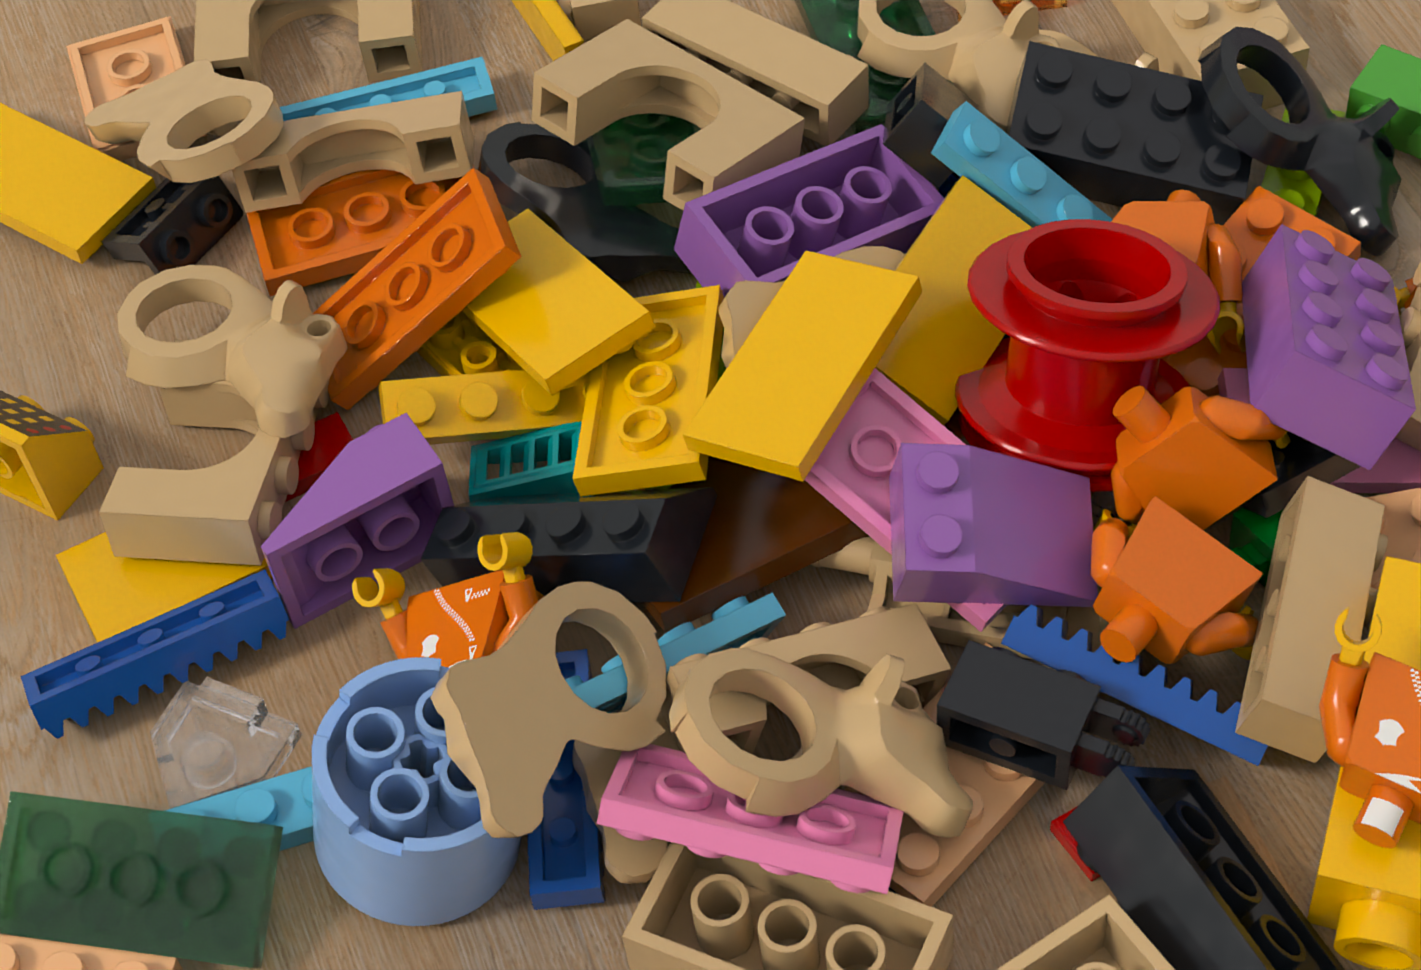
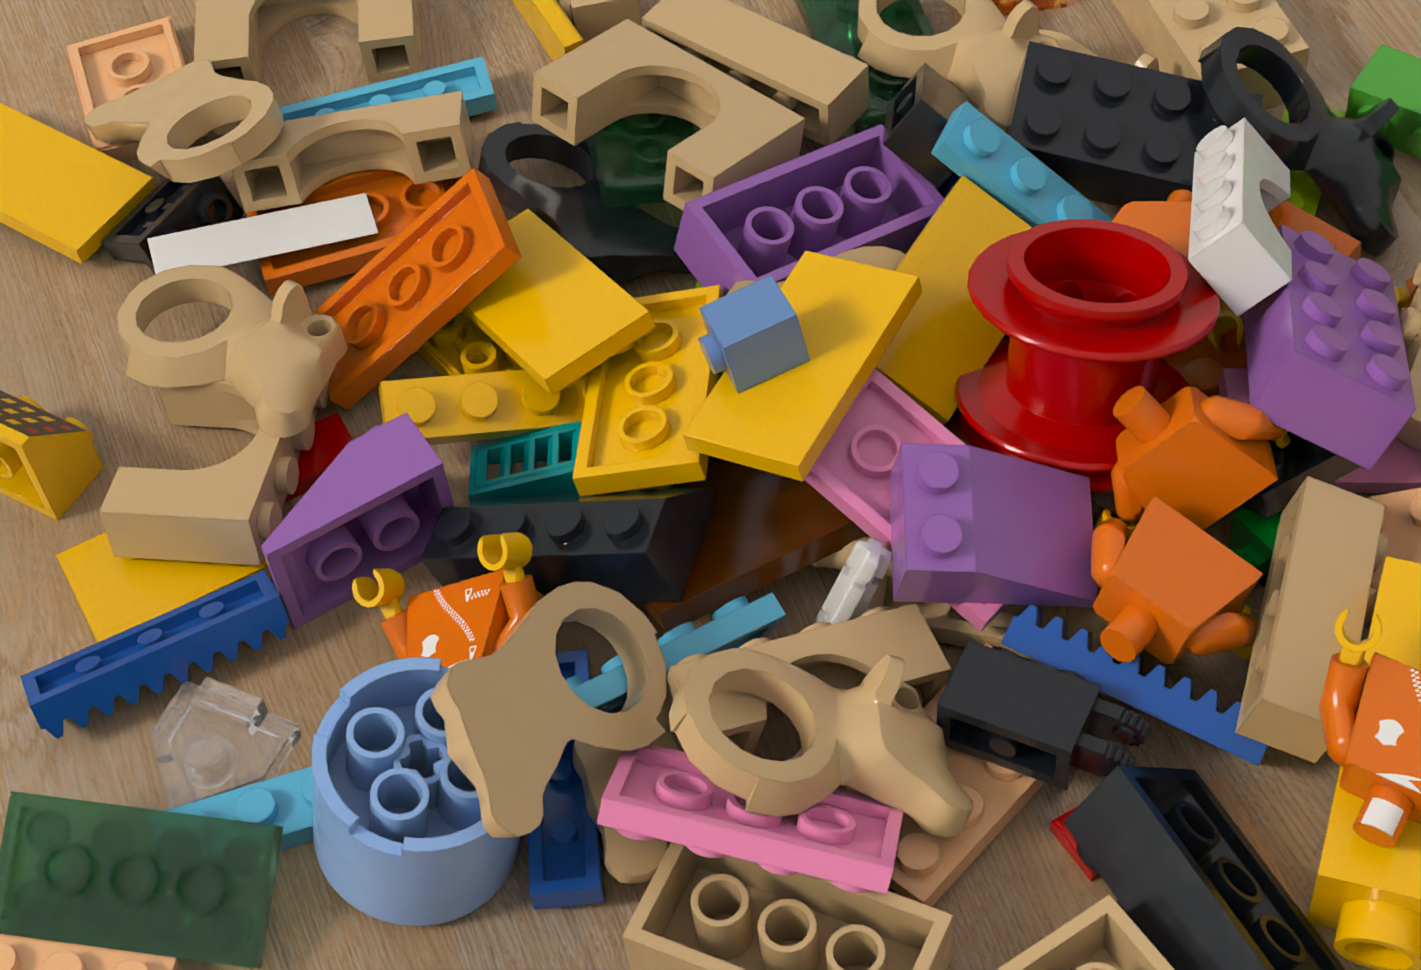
(265, 234): none -> white sticker
(752, 334): none -> medium blue brick
(856, 582): none -> white axle
(1230, 226): none -> white arch

